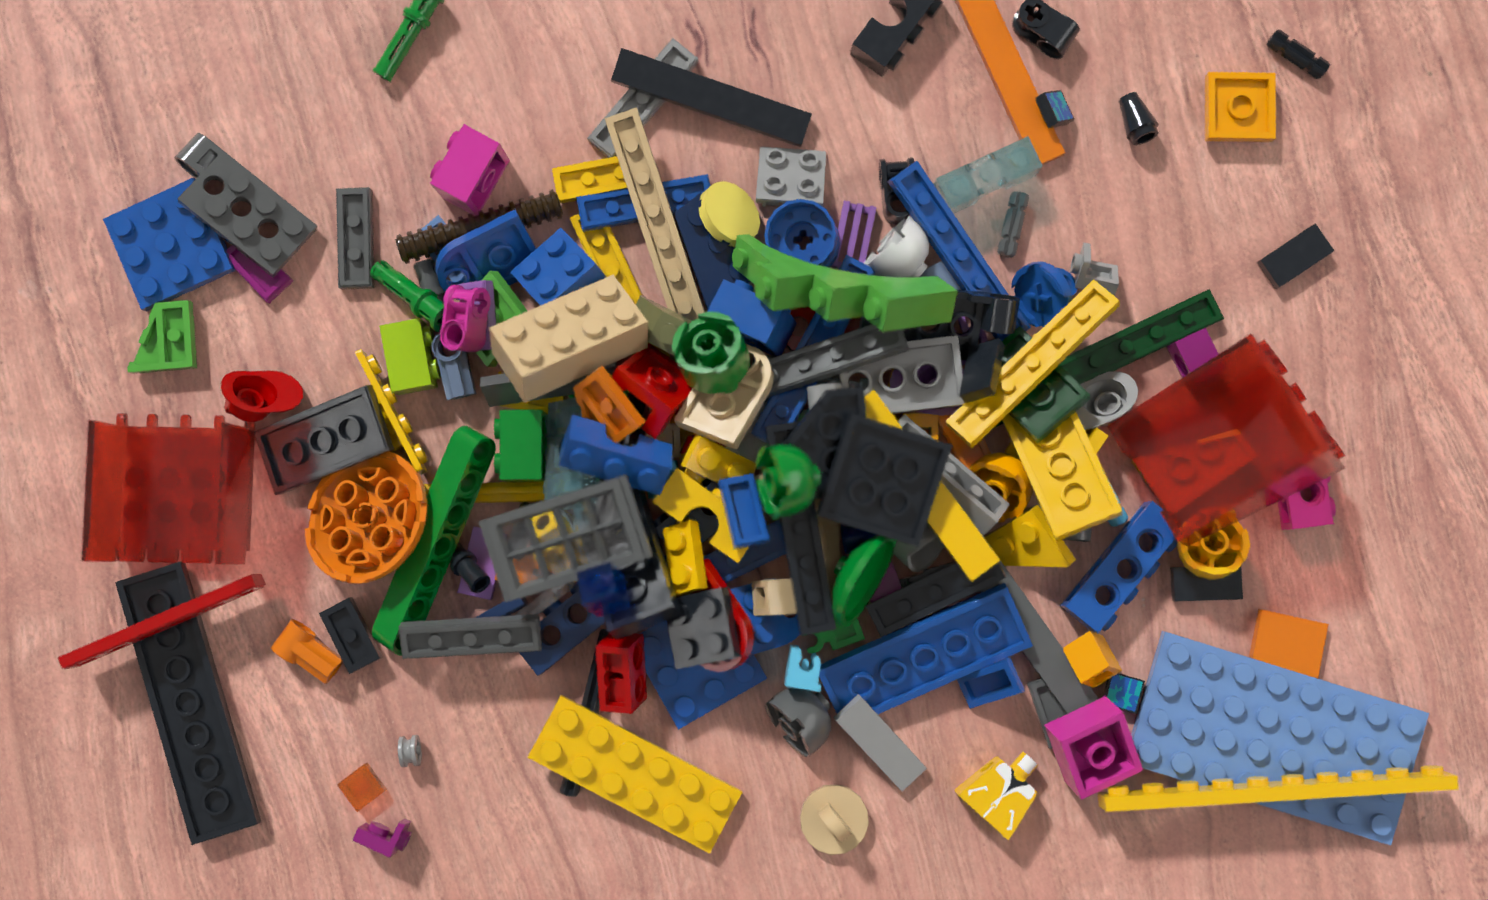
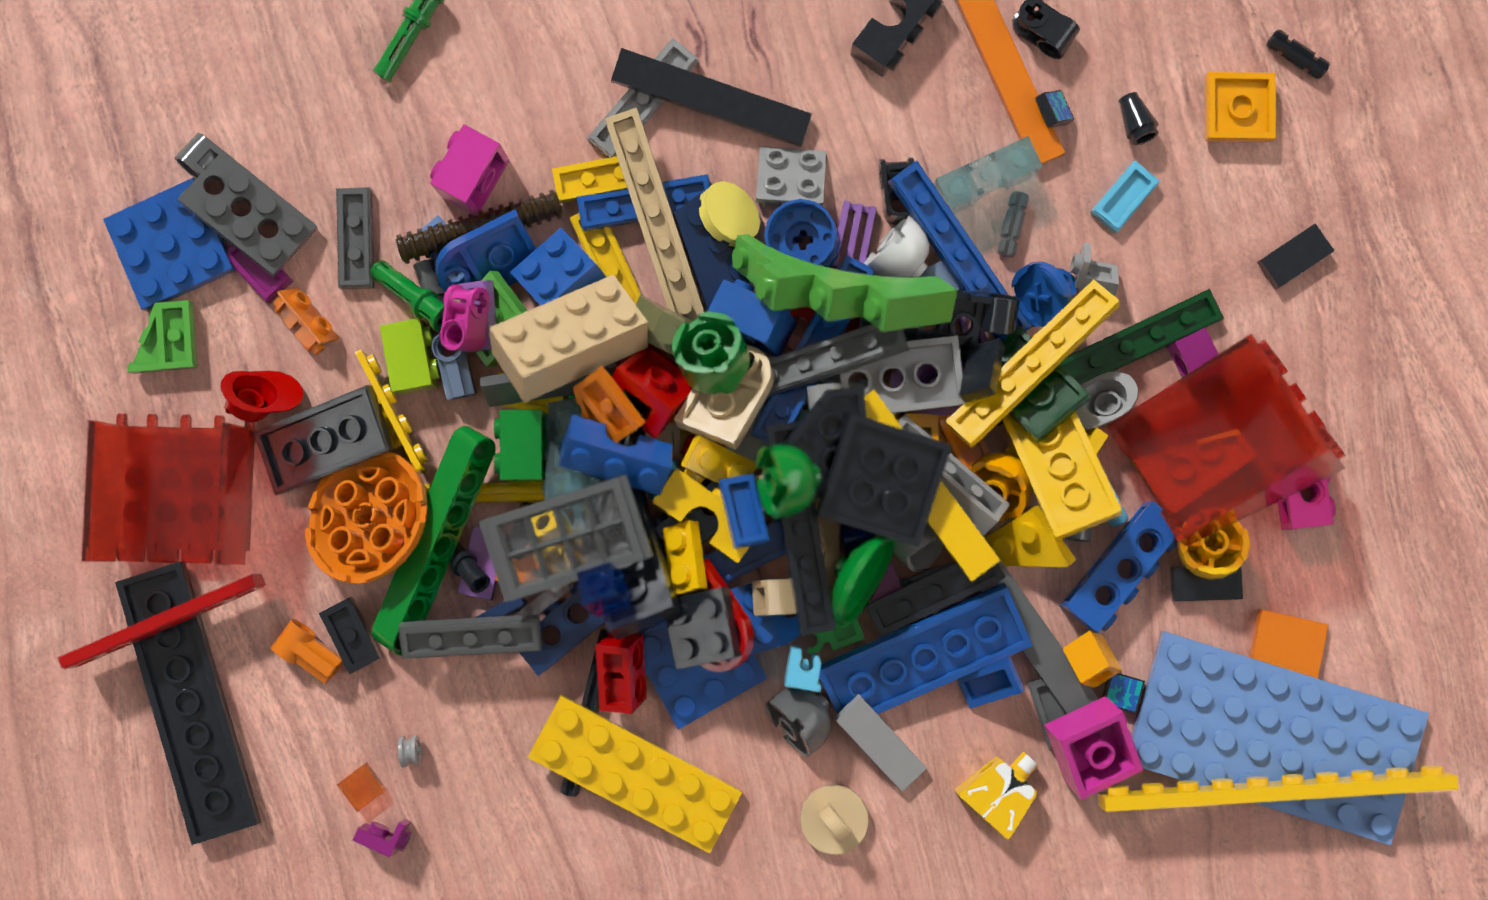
(296, 307): none -> orange hinge
(1125, 197): none -> medium azure tile

